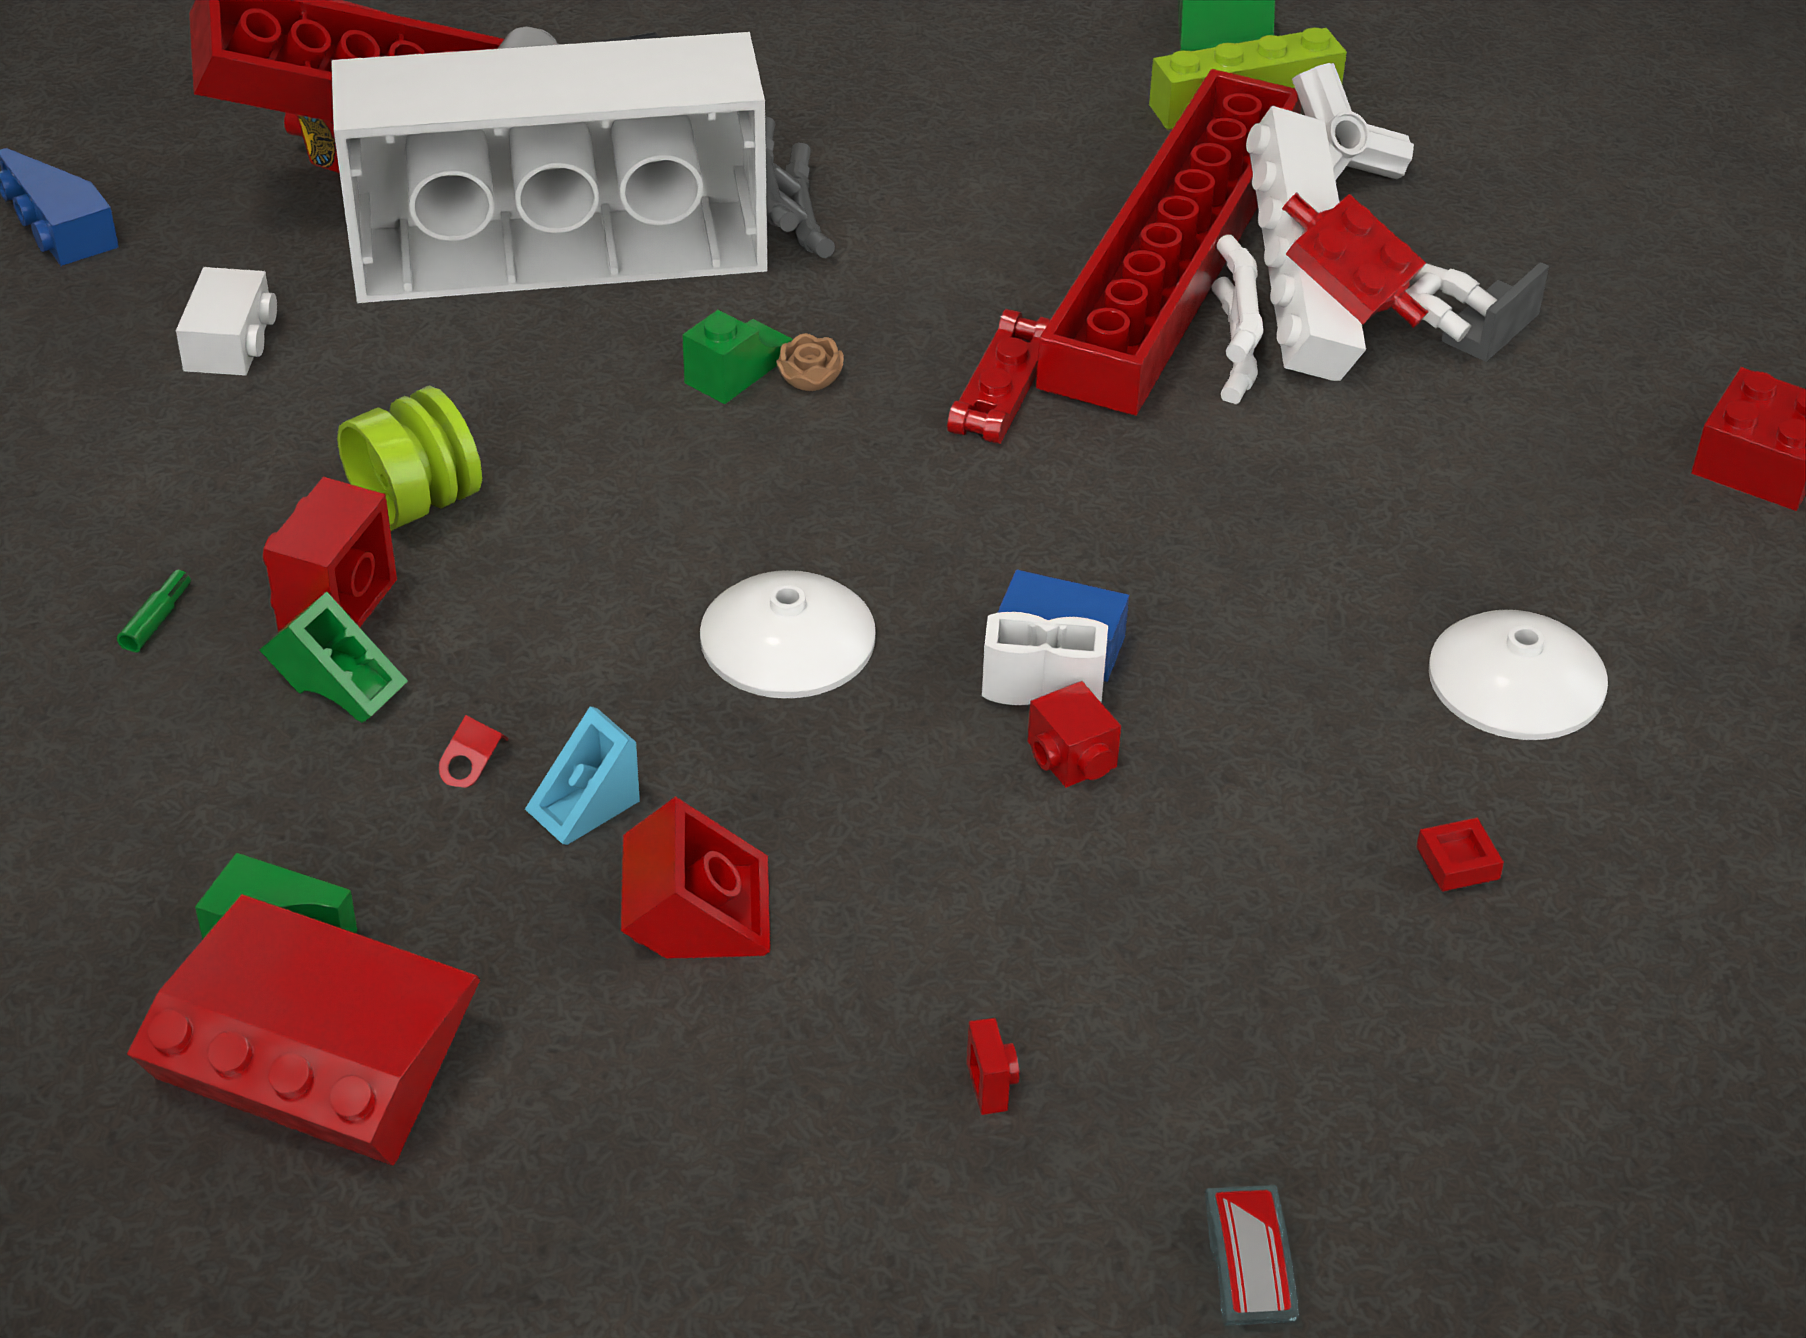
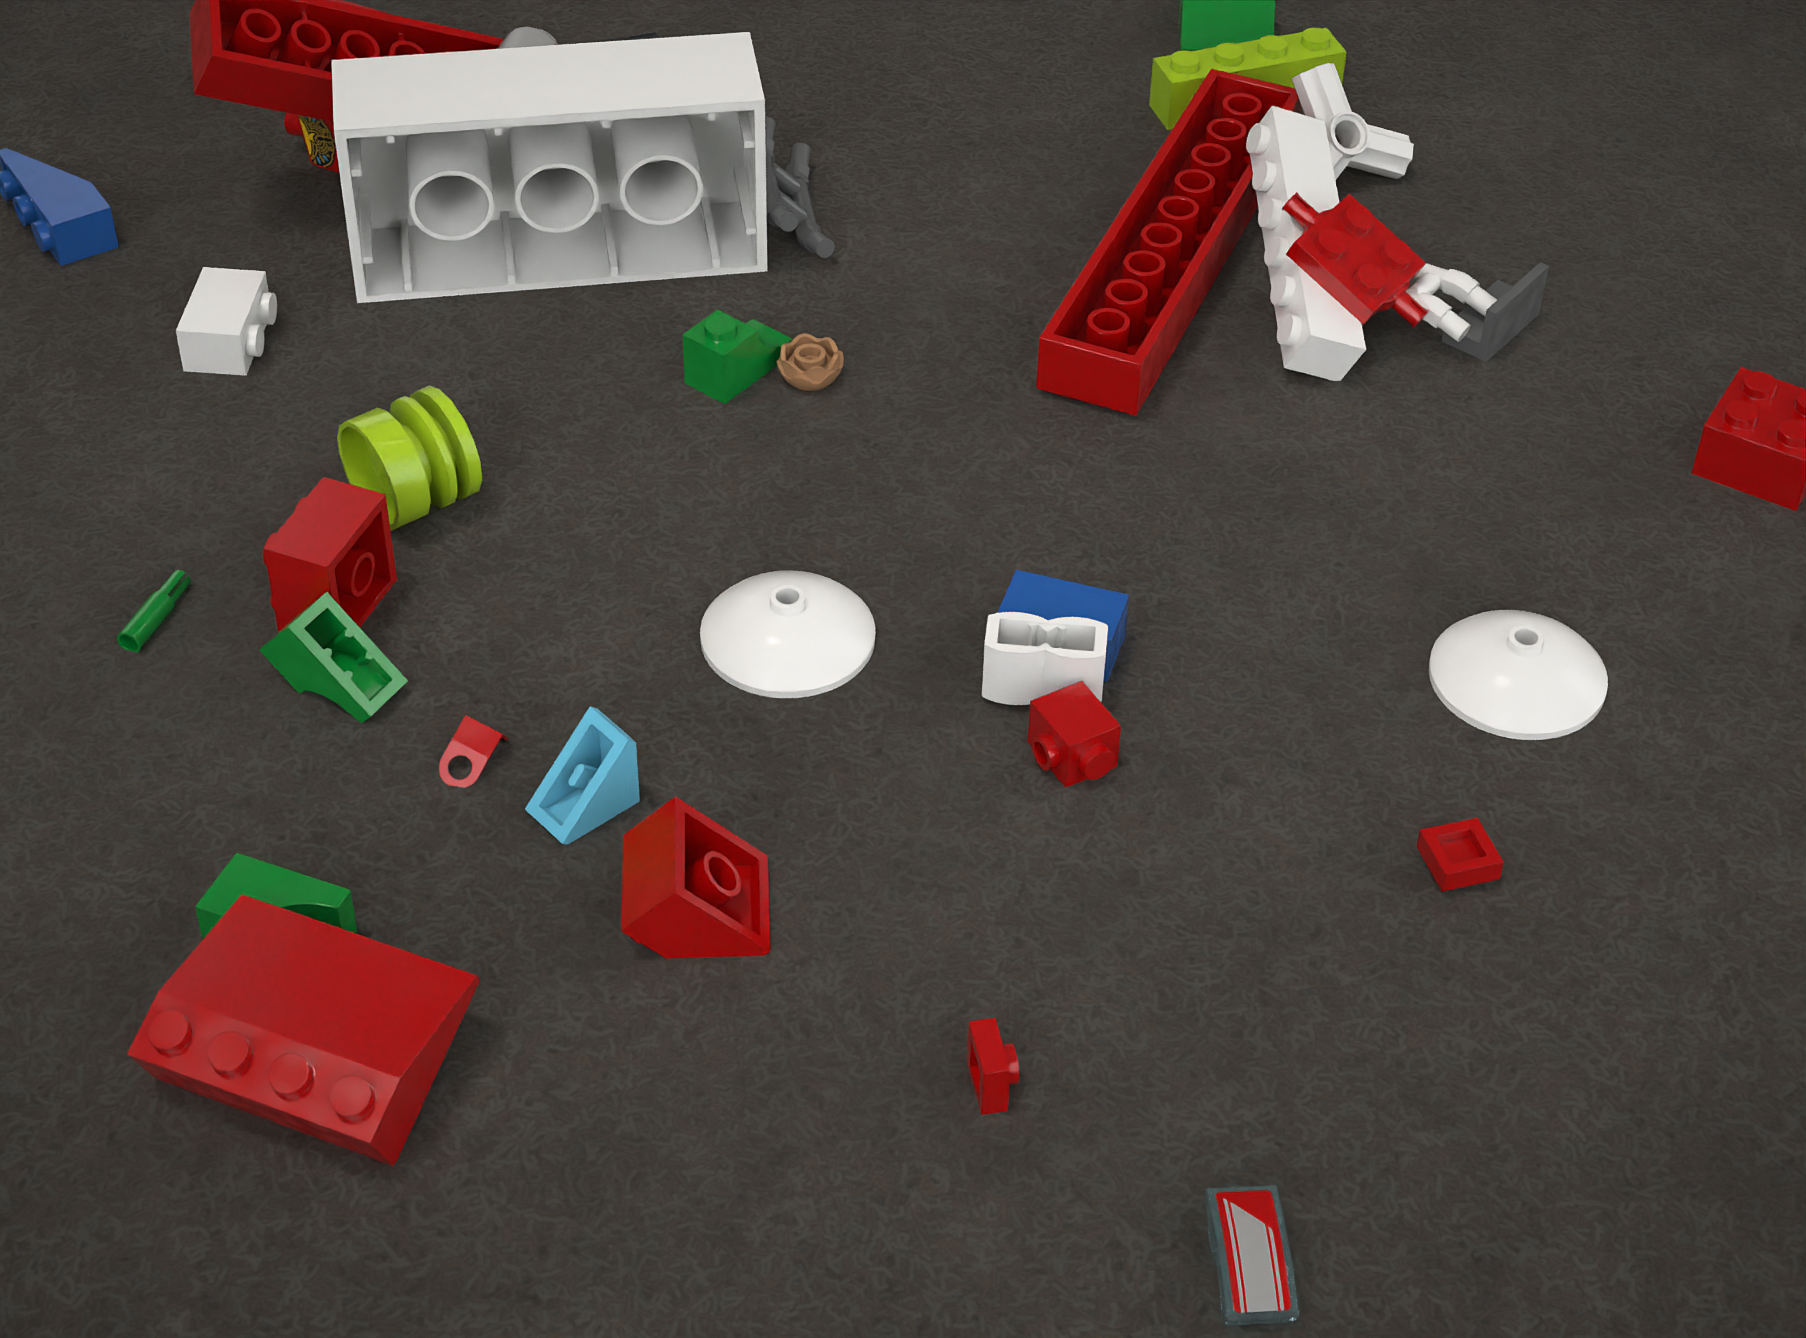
(999, 379): red plate -> none
(1242, 309): white piece -> none

